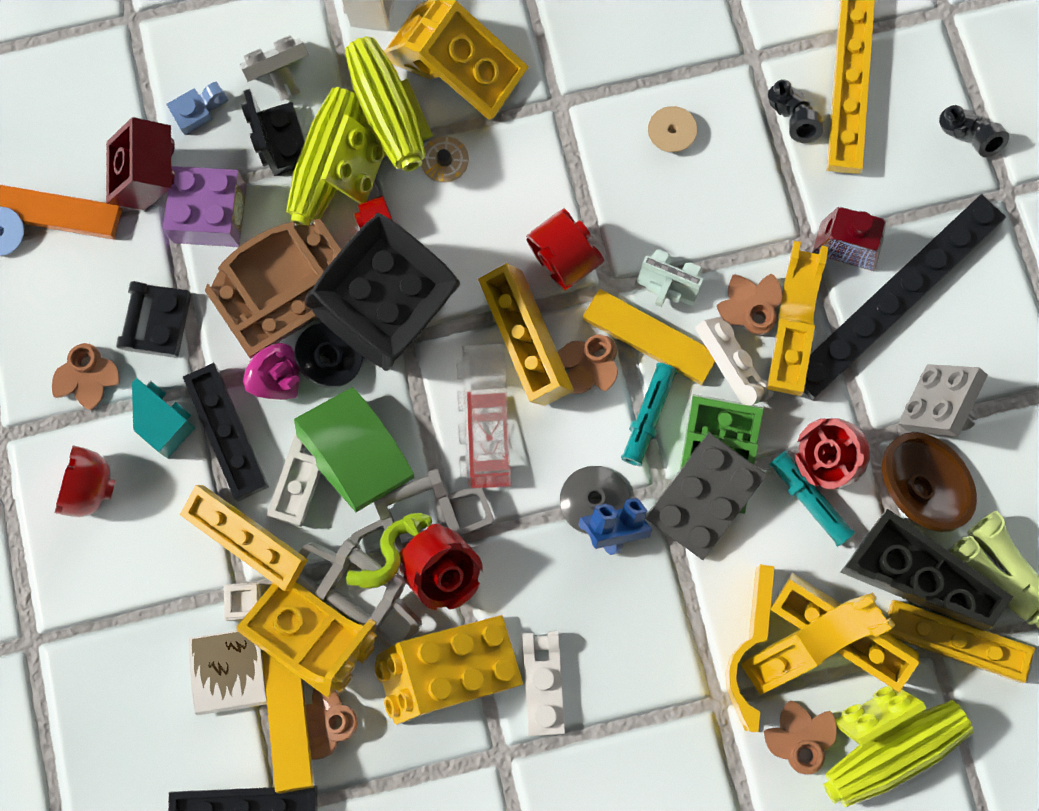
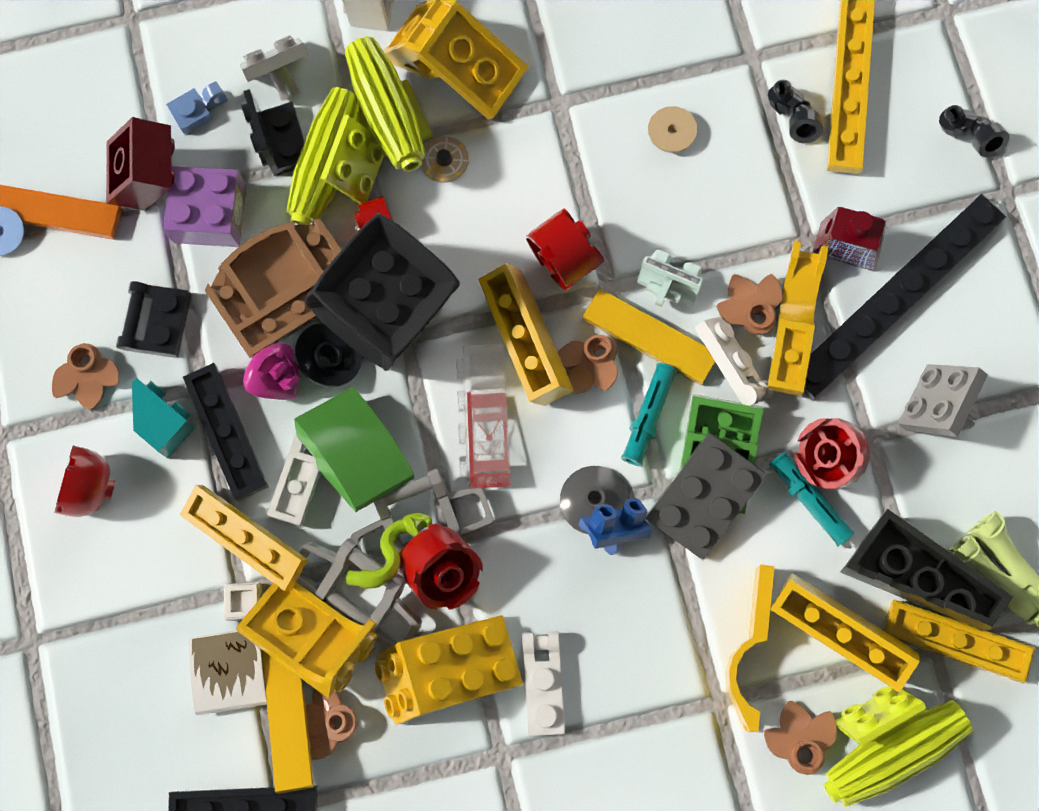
(815, 642): yellow piece -> none
(929, 482): reddish brown dish -> none

